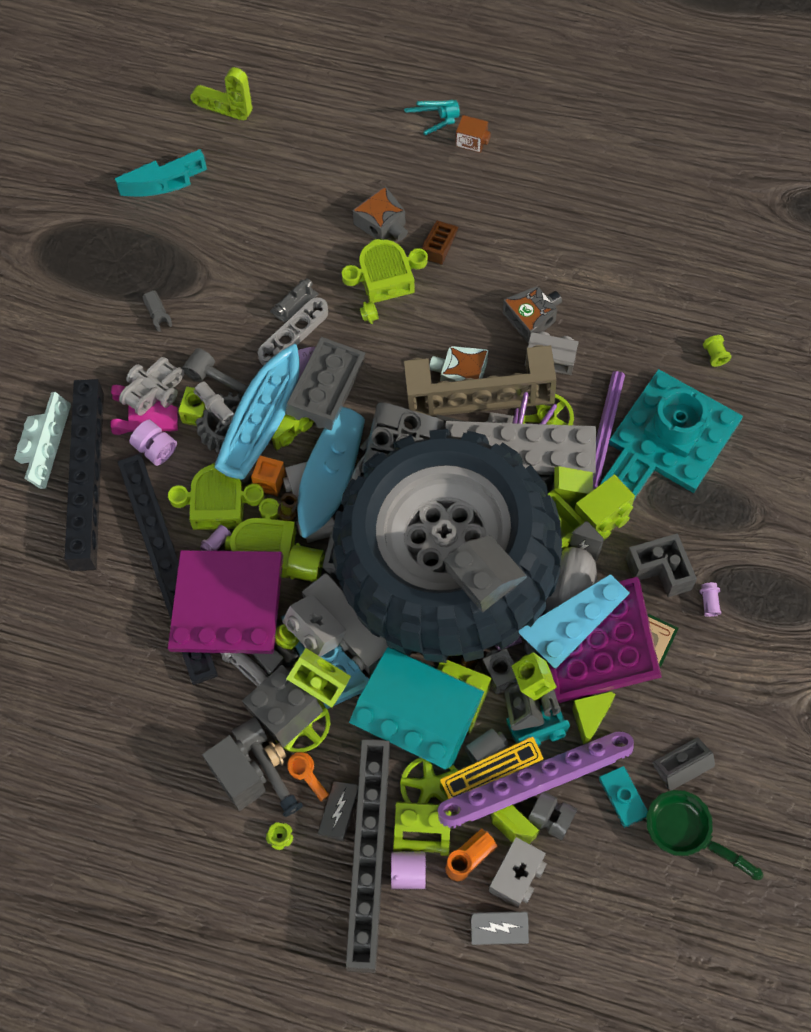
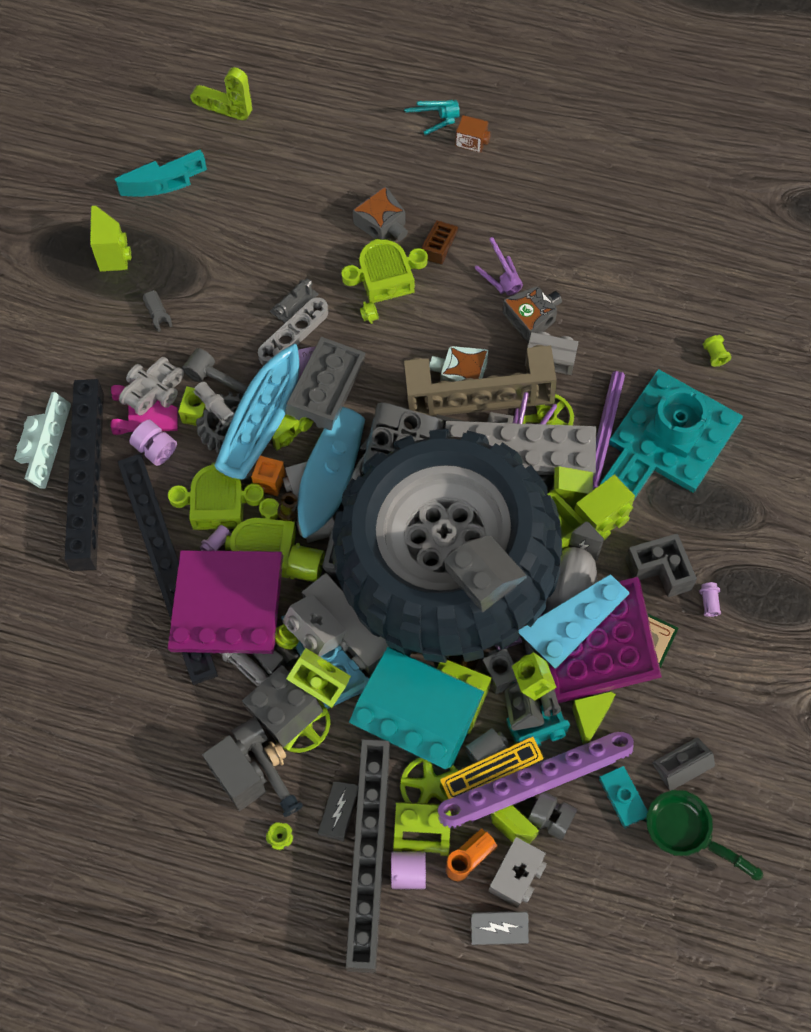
(108, 242): none -> lime slope
(301, 767): orange plate -> none
(509, 281): none -> medium lavender plant

